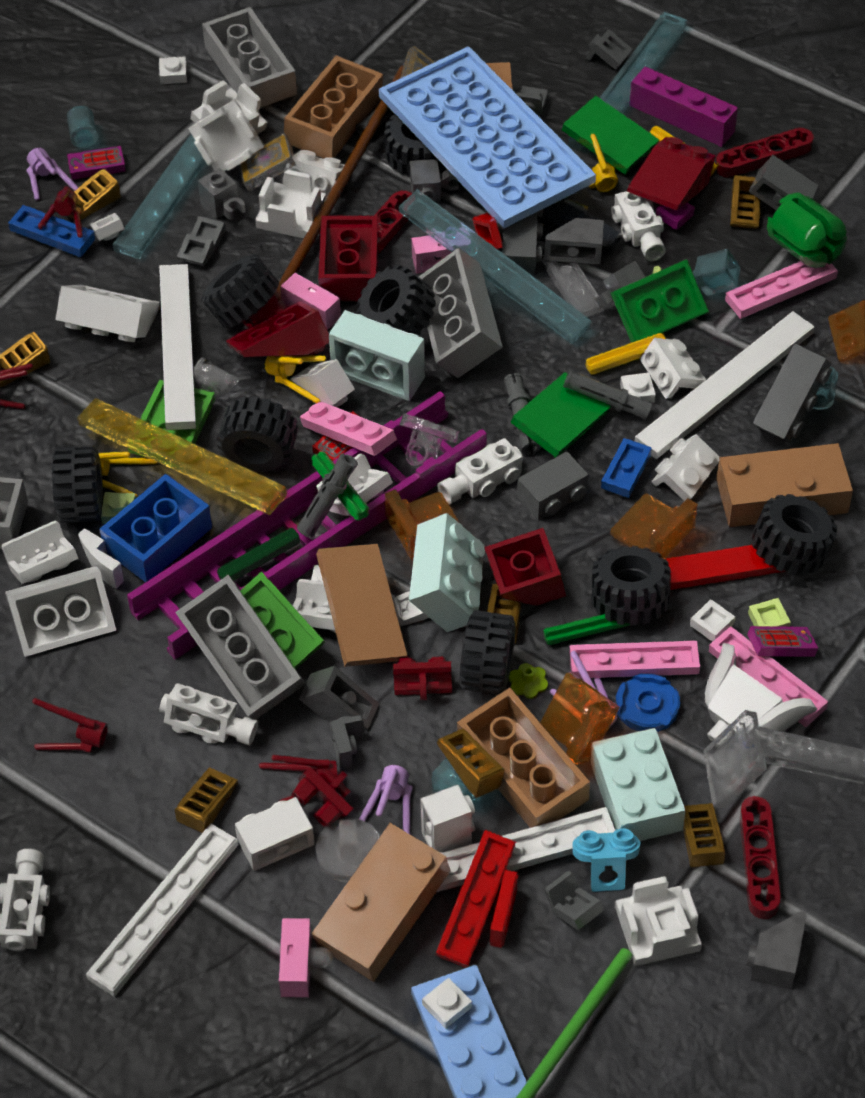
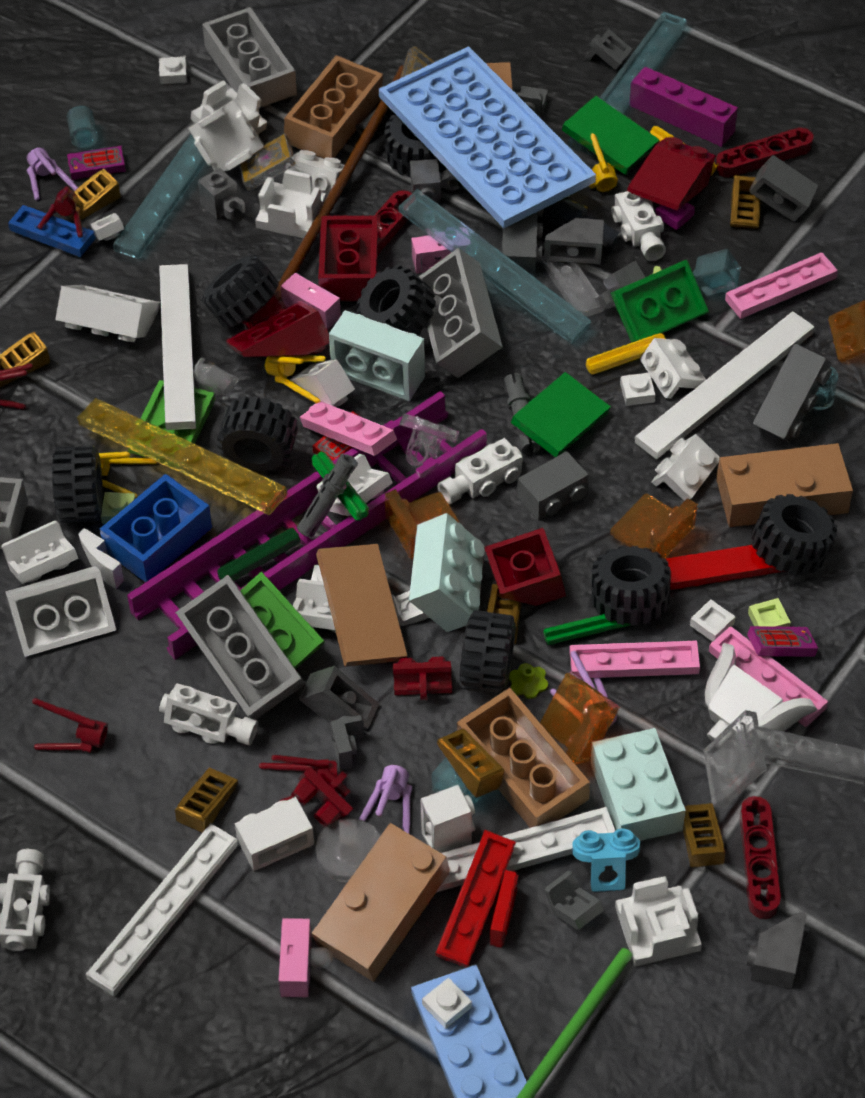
(202, 242): dark grey slope -> none
(488, 229): red slope -> none
(617, 398): dark grey pin -> none
(626, 467): blue plate -> none
(647, 702): blue tile -> none
(807, 230): green cylinder -> none

